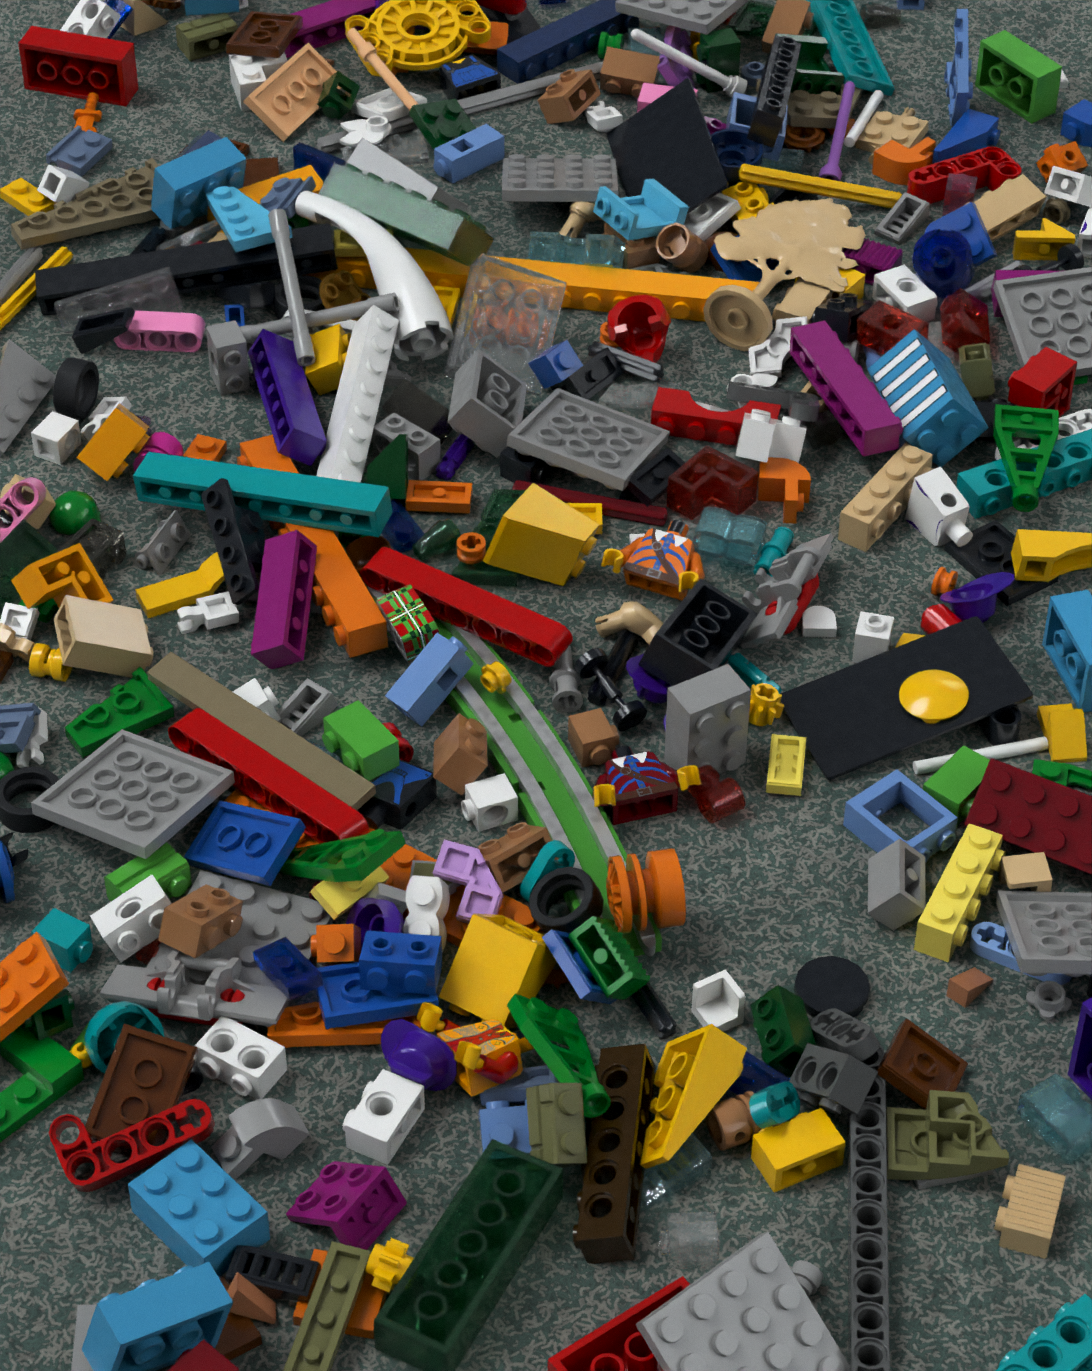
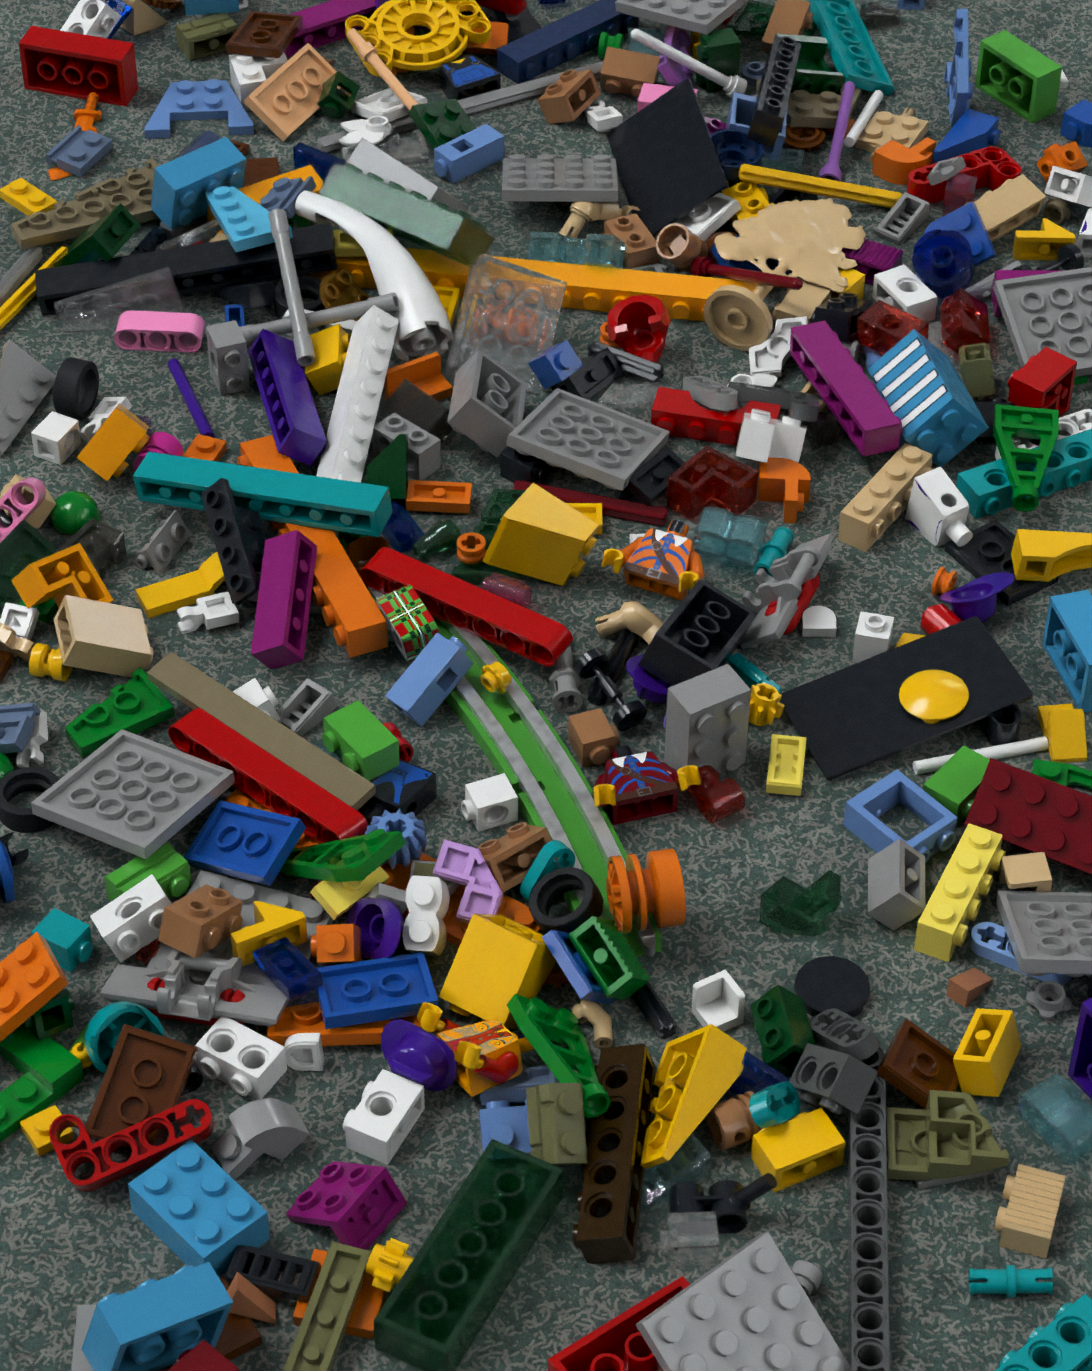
(37, 1130): none -> yellow plate
(61, 184): white brick -> none
(101, 238): none -> dark green panel
(101, 328): black slope -> none
(190, 398): none -> dark purple bar
(198, 102): none -> medium blue wing
(270, 925): none -> yellow slope
(304, 1052): none -> white tile
(400, 962): blue brick -> none
(412, 831): none -> medium blue gear
(421, 372): none -> orange panel
(454, 457): dark purple axle -> none
(460, 753): medium nougat brick -> none
(508, 588): none -> clear pink brick
(600, 1020): none -> tan arm
(642, 214): medium azure panel -> none
(707, 267): none -> dark red piece
(711, 393): none -> light grey beam
(725, 1197): none -> black beam
(799, 910): none -> clear green brick
(946, 169): none -> light grey tile
(987, 1052): none -> yellow brick
(1010, 1281): none -> teal pin

